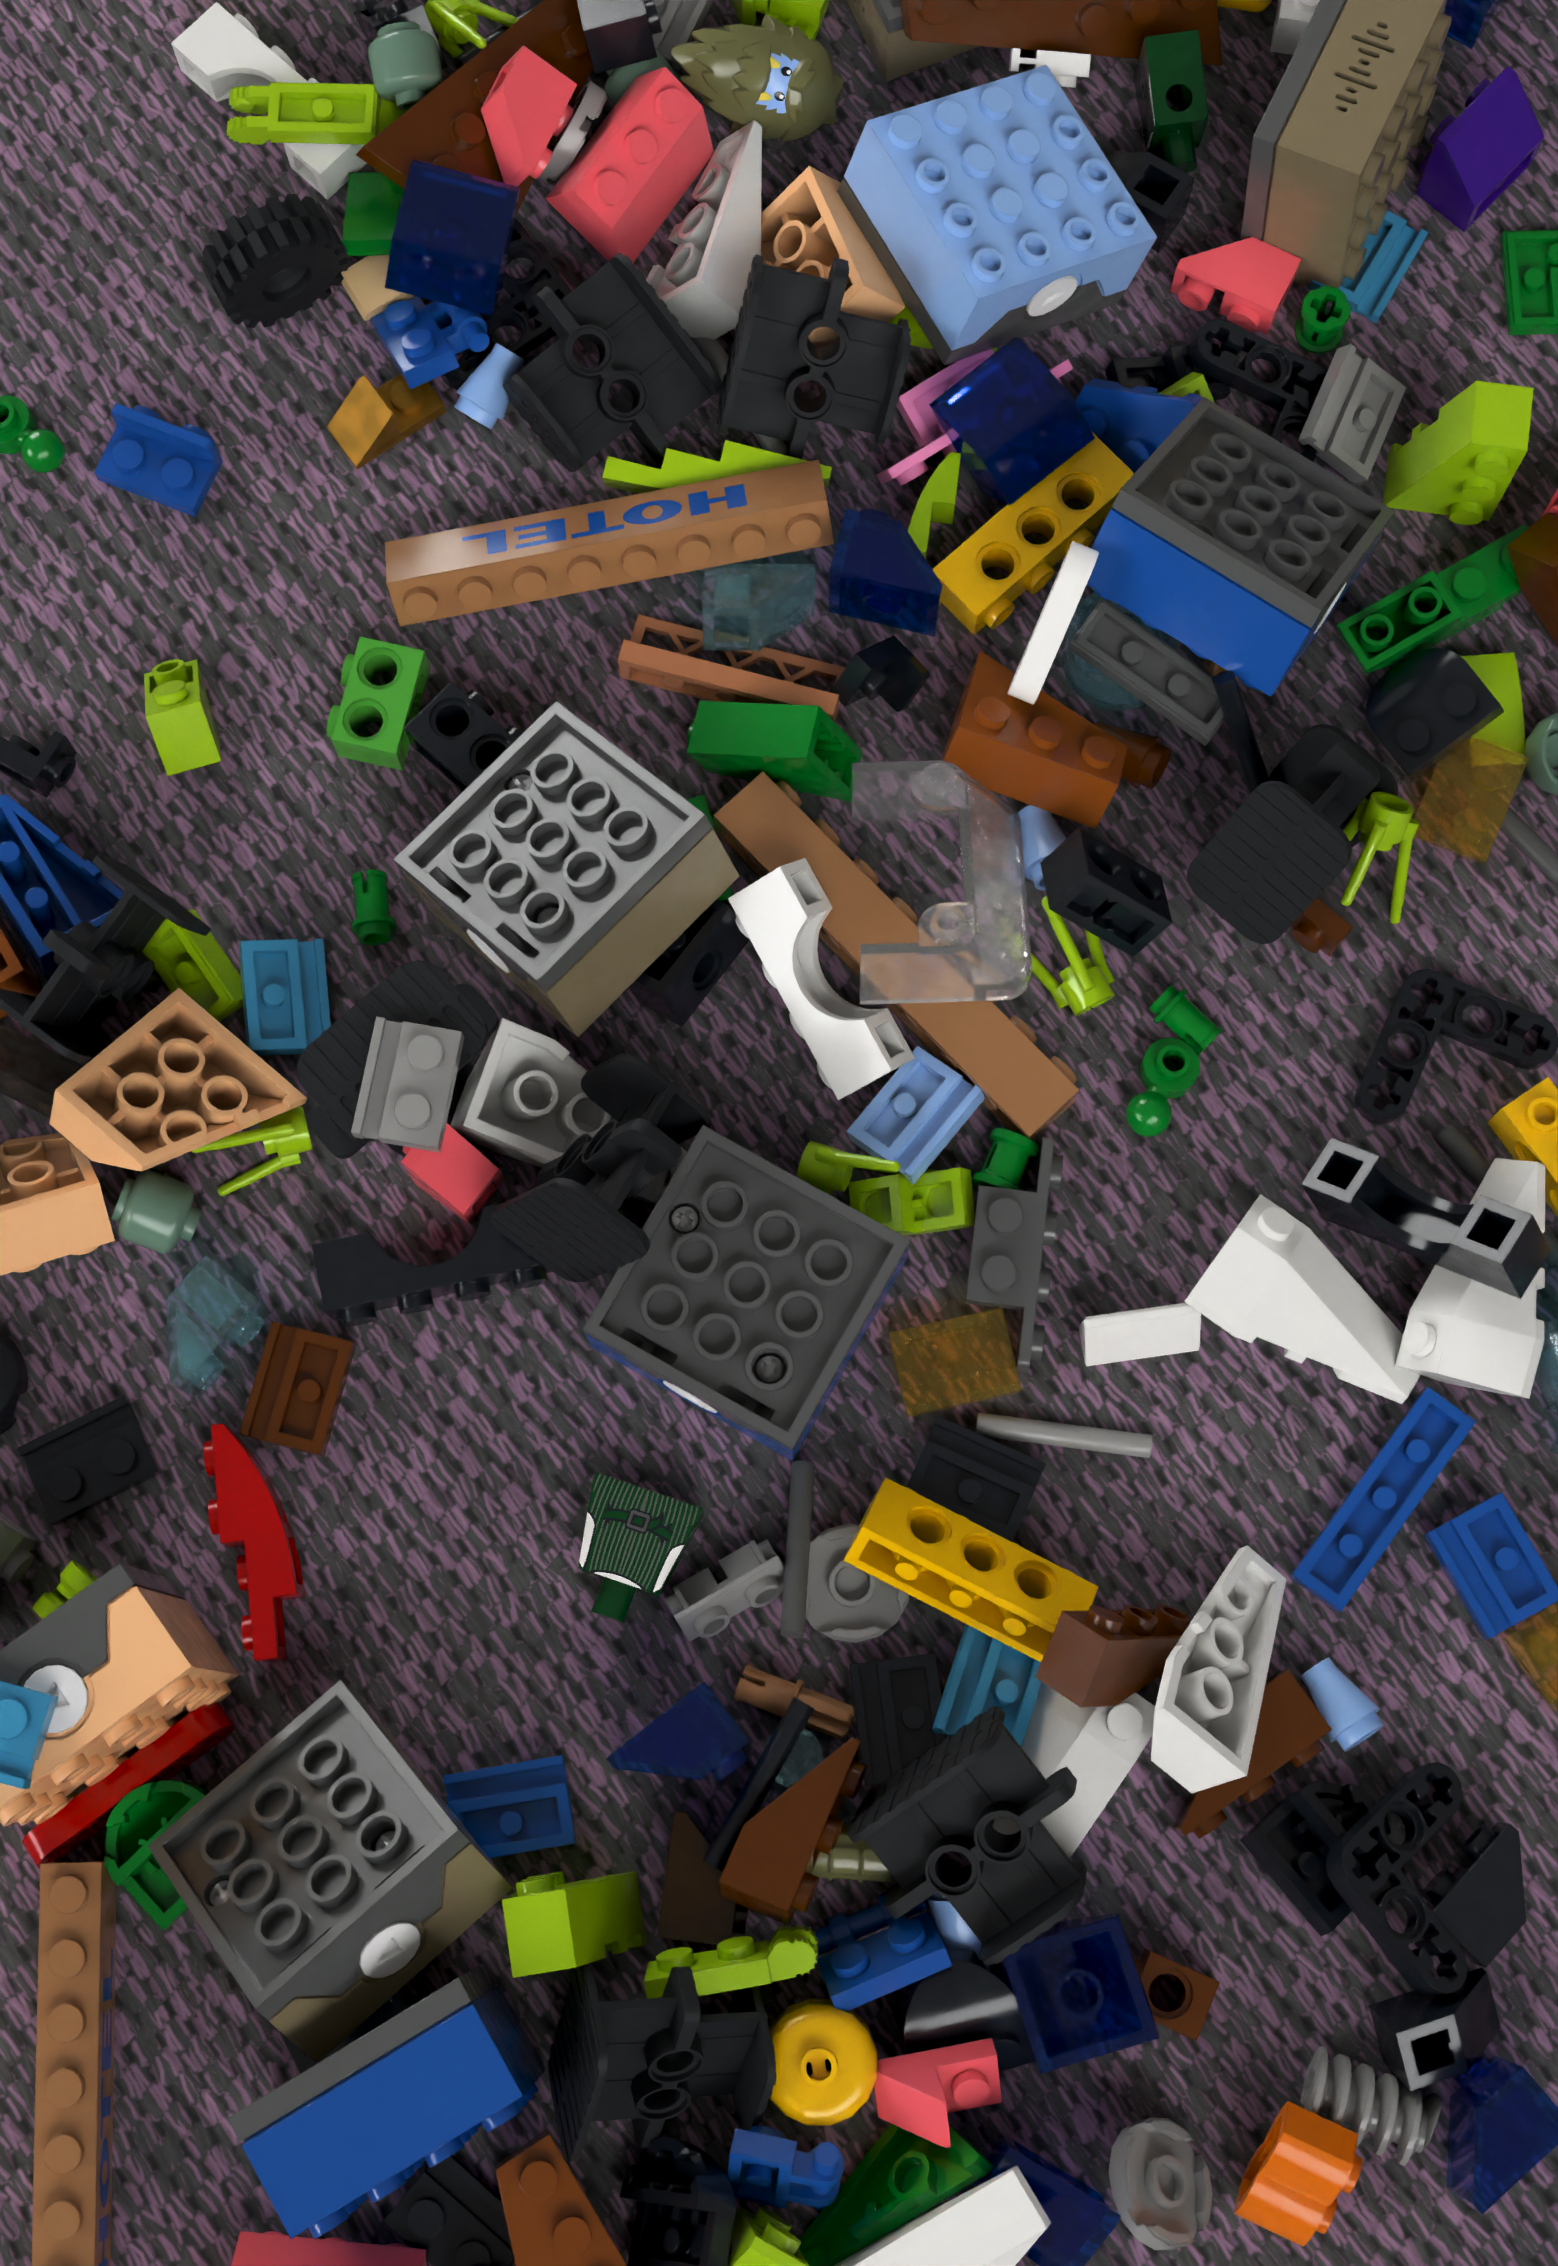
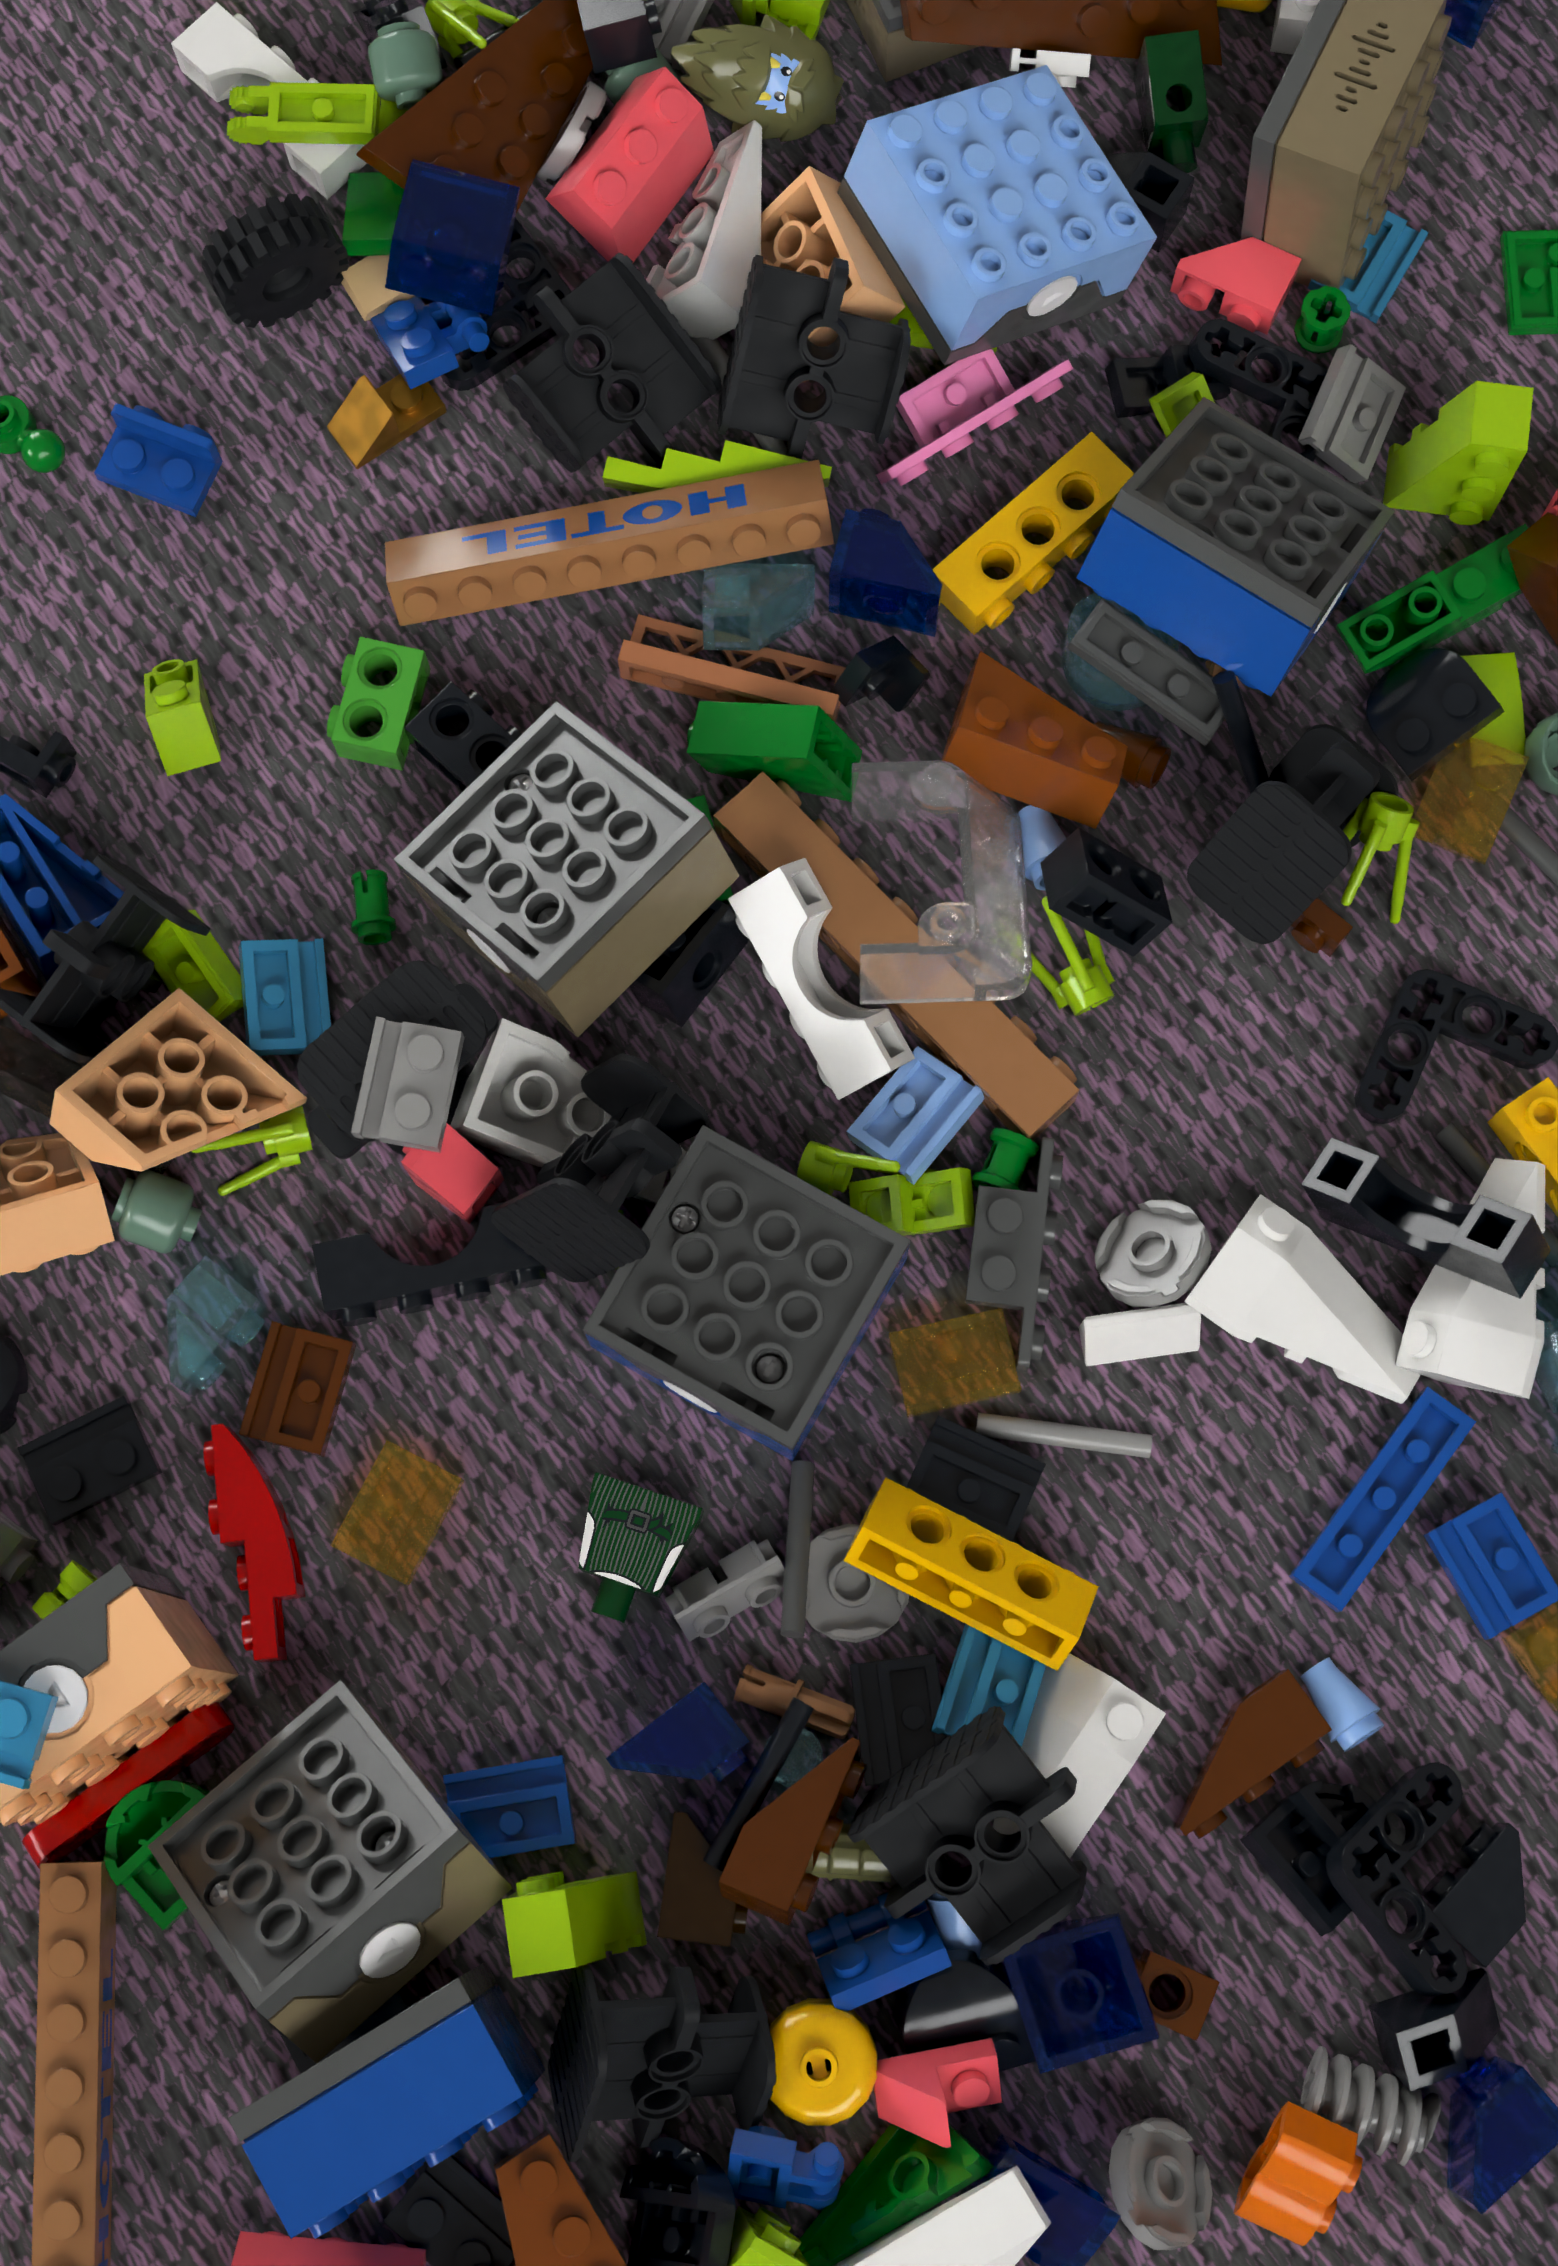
(397, 1513): none -> clear yellow plate
(483, 392): light blue cone -> none
(524, 112): coral slope -> none
(738, 1962): lime hinge -> none
(936, 501): lime slope -> none
(1011, 422): clear blue slope -> none
(1053, 622): white beam -> none
(1109, 1654): reddish brown slope -> none
(1132, 419): blue wing -> none
(1150, 1111): green plate -> none
(1153, 1253): none -> light grey tile
(1184, 1019): green pin -> none
(1218, 1677): white wedge -> none
(1480, 150): dark purple slope -> none

